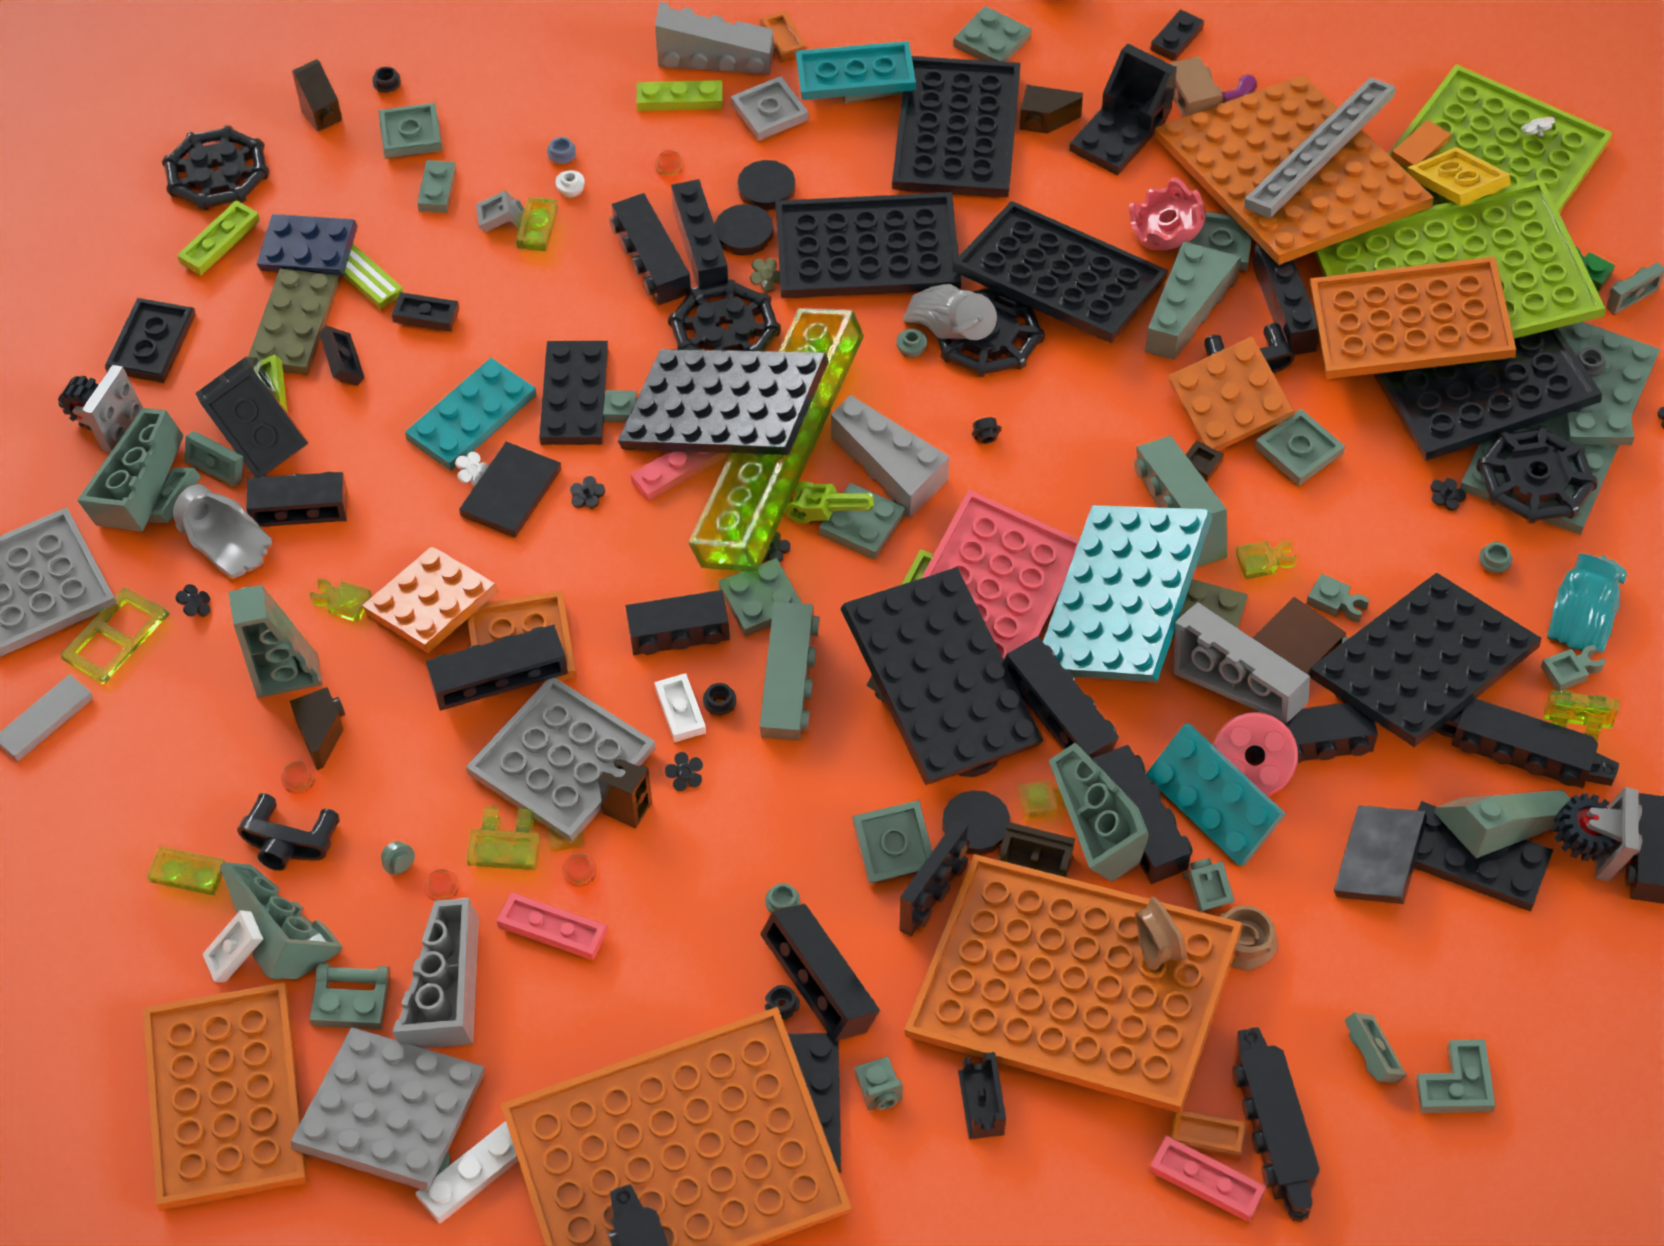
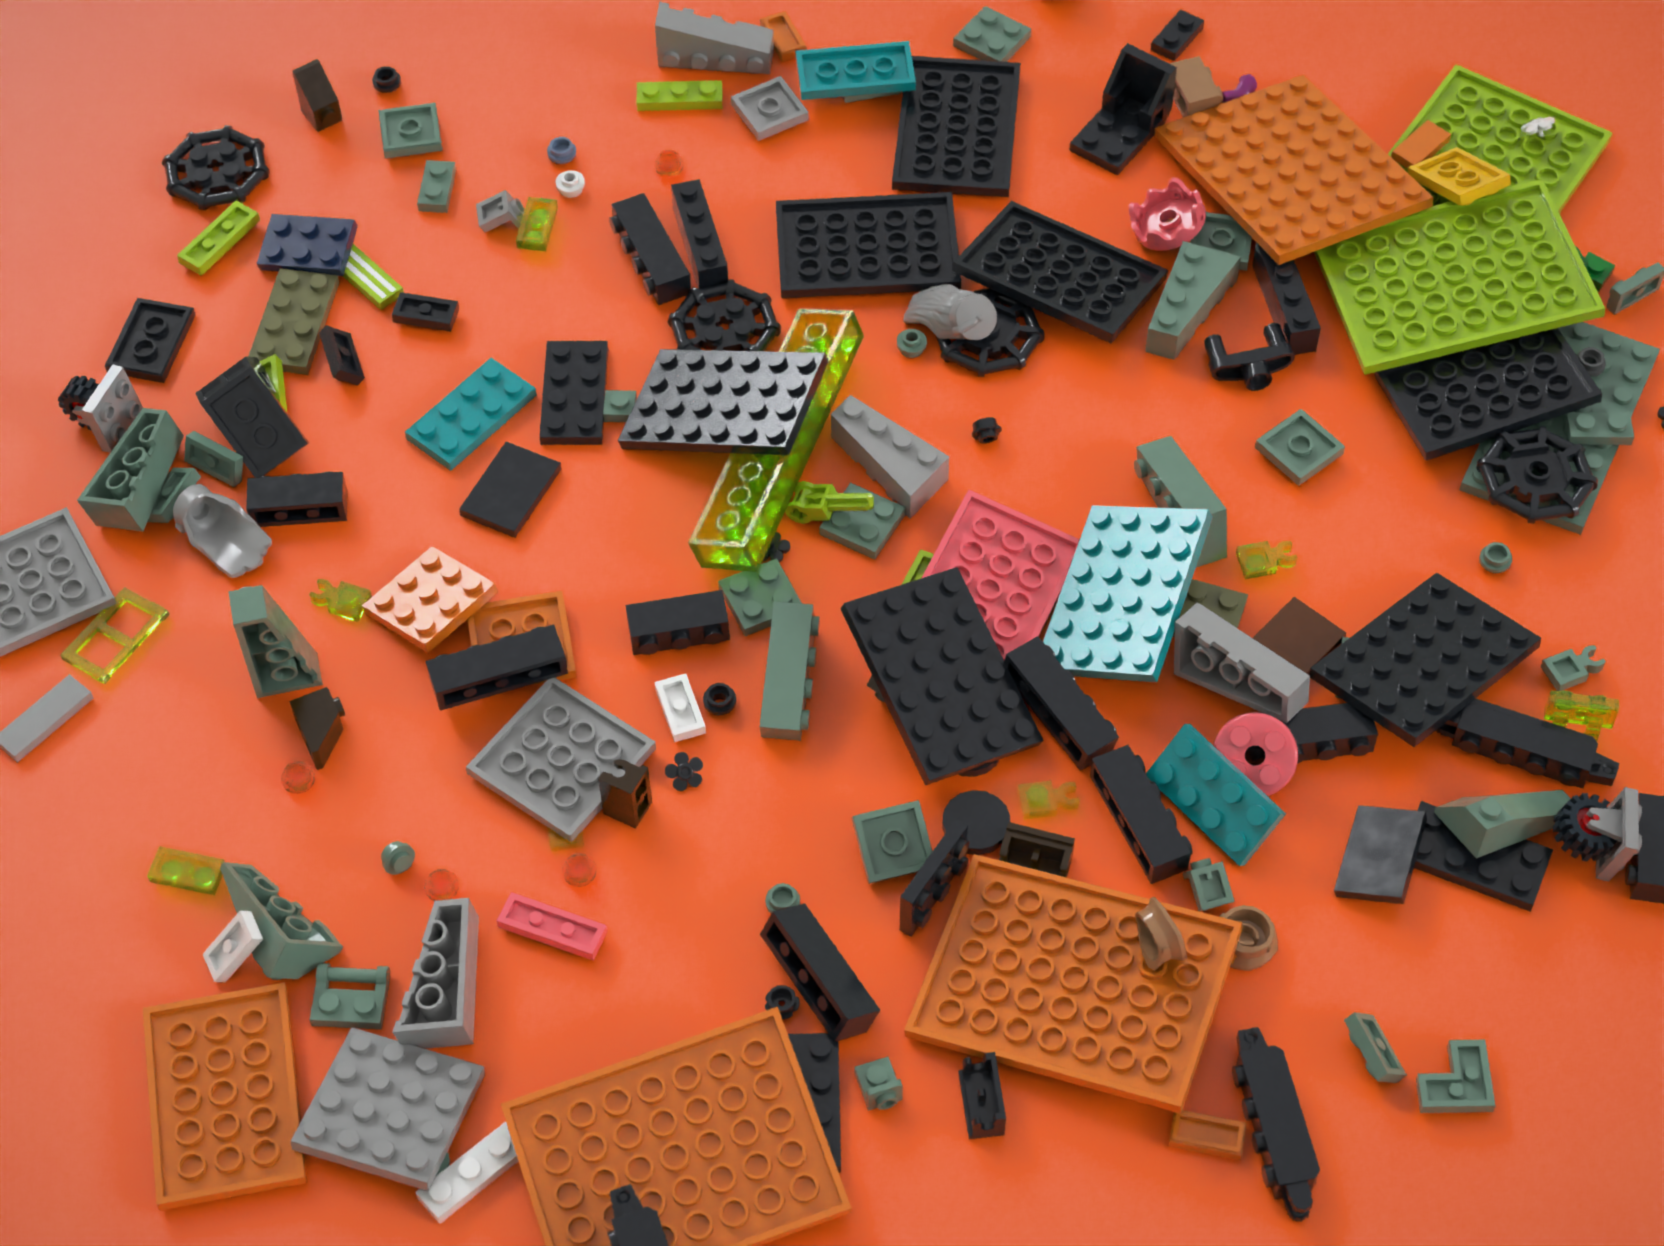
(194, 601): black plant -> none
(281, 842): black connector -> none
(470, 468): white plant -> none
(504, 848): clear neon green plate -> none
(587, 493): black plant -> none
(671, 471): coral plate -> none
(744, 229): black tile -> none
(765, 183): black tile -> none
(765, 274): olive plant -> none
(1049, 108): dark brown slope -> none
(1101, 814): sand green wedge -> none
(1204, 459): dark brown plate -> none
(1207, 1179): coral plate -> none
(1231, 395): orange plate -> none
(1319, 147): light grey plate -> none
(1334, 596): sand green plate -> none
(1412, 318): orange plate -> none
(1446, 493): black plant -> none
(1587, 603): teal hair -> none

